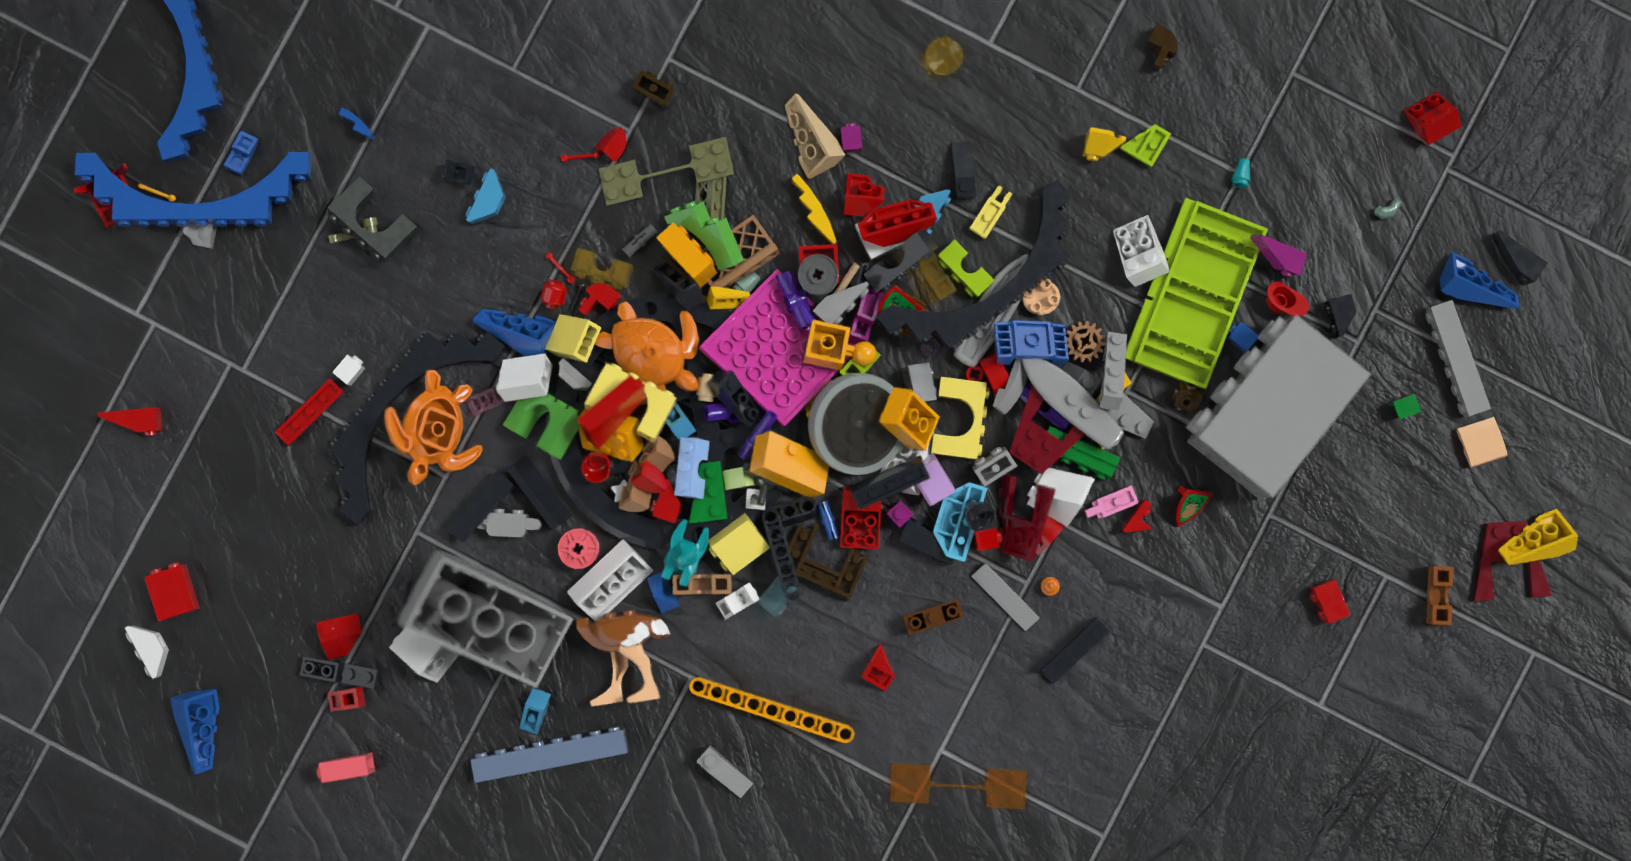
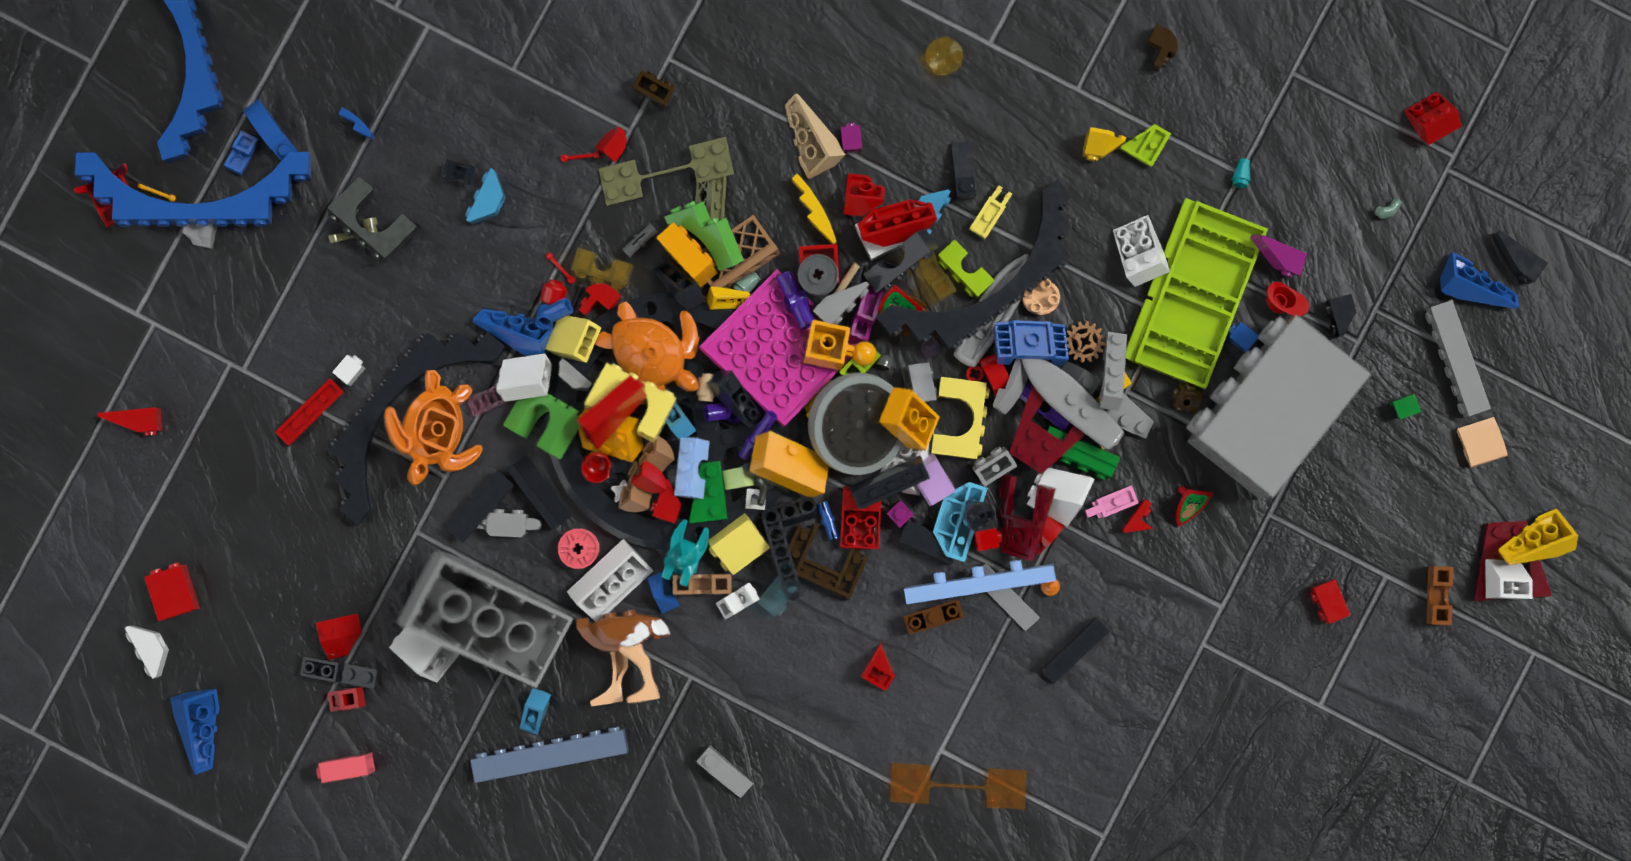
(269, 129): none -> blue arch
(550, 313): none -> blue piece
(779, 716): light orange beam -> none
(884, 362): none -> dark grey hinge
(979, 582): none -> light blue piece
(1507, 581): none -> white slope

